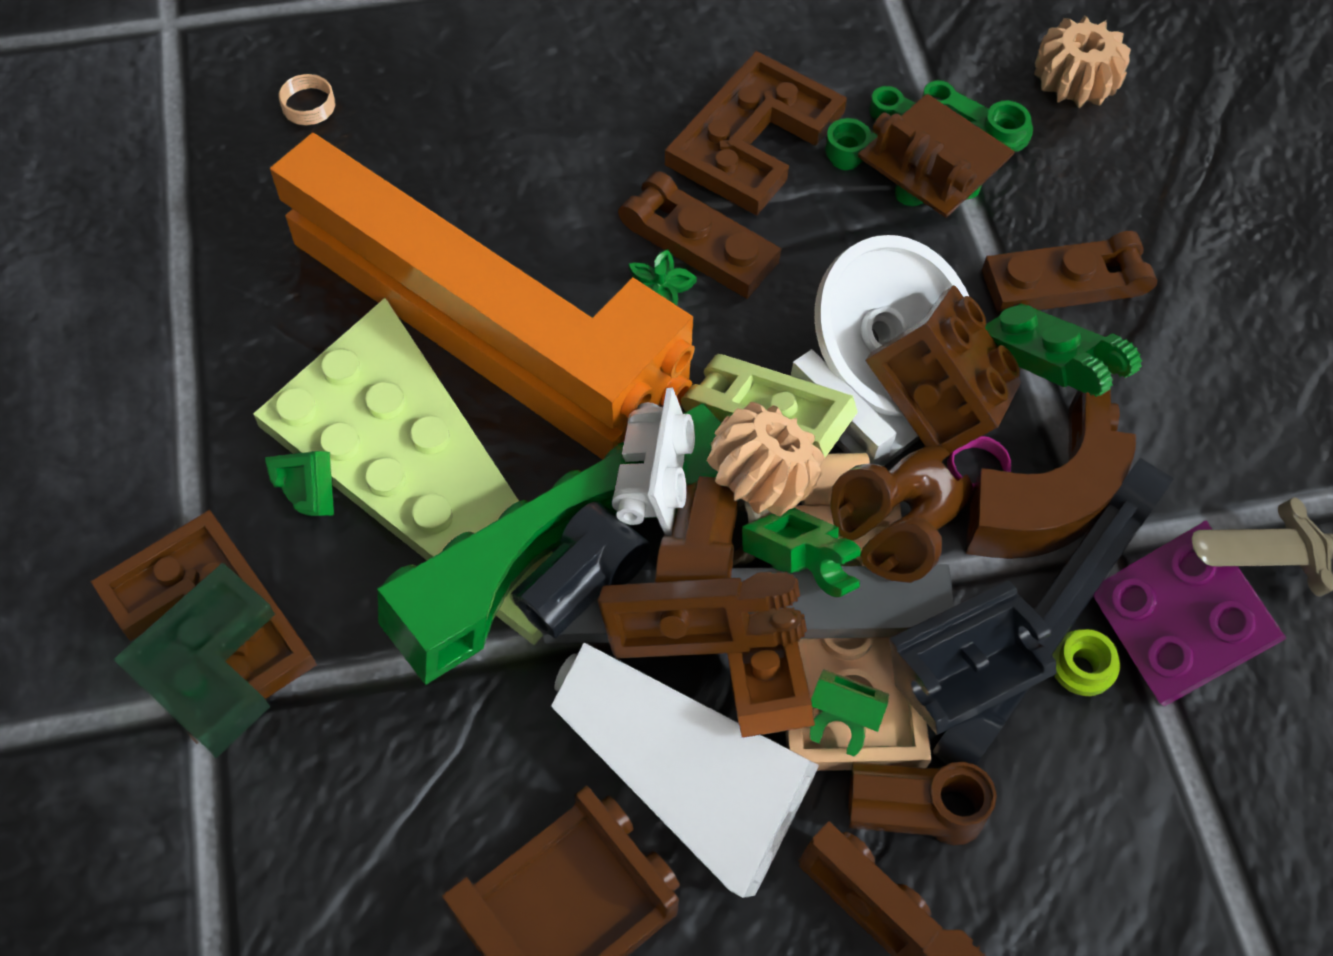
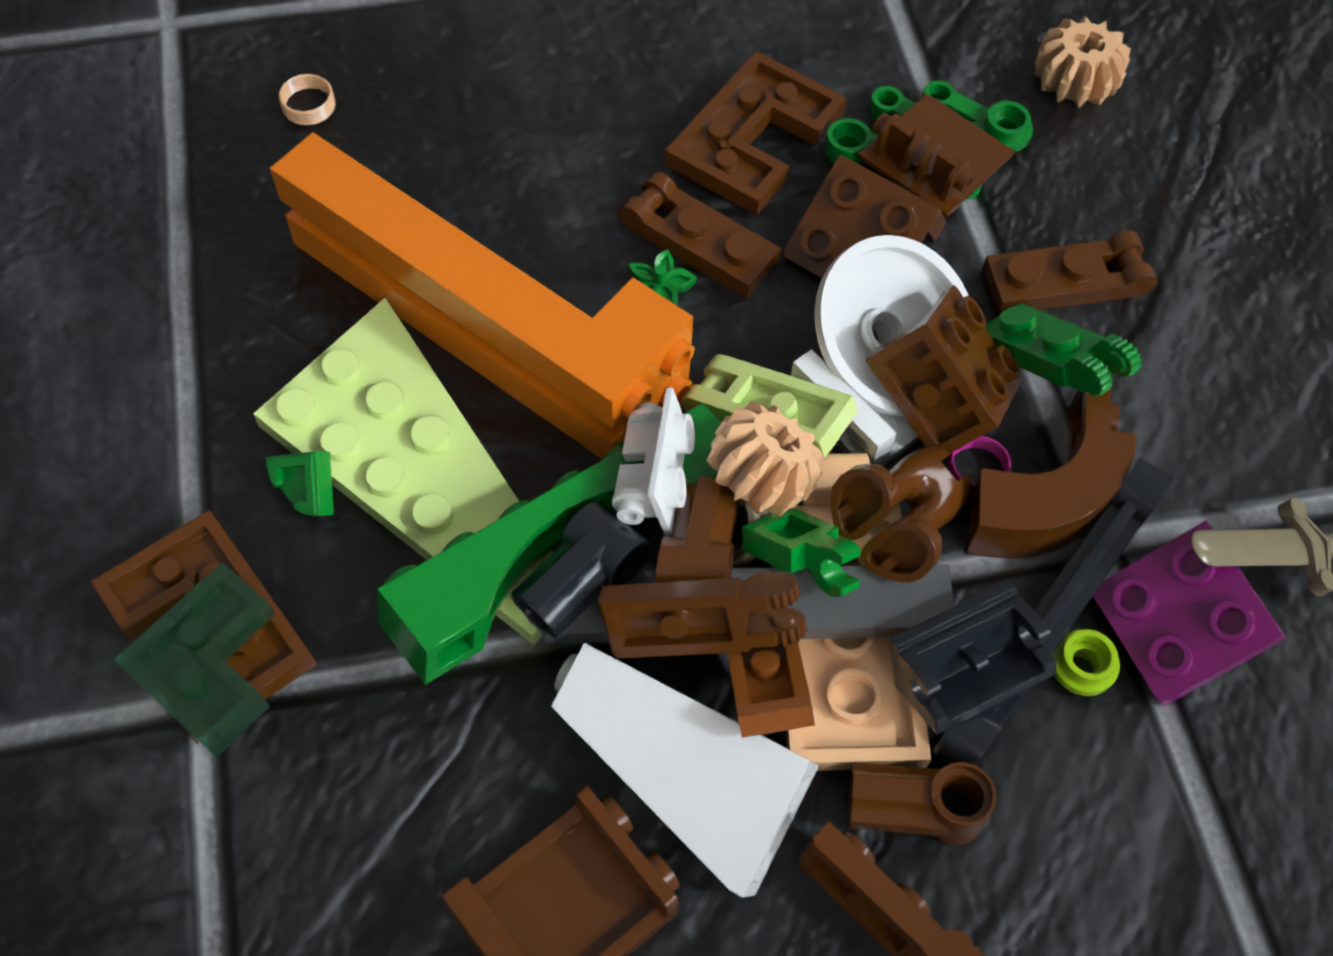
(850, 703): green tile -> none
(855, 207): none -> reddish brown bracket

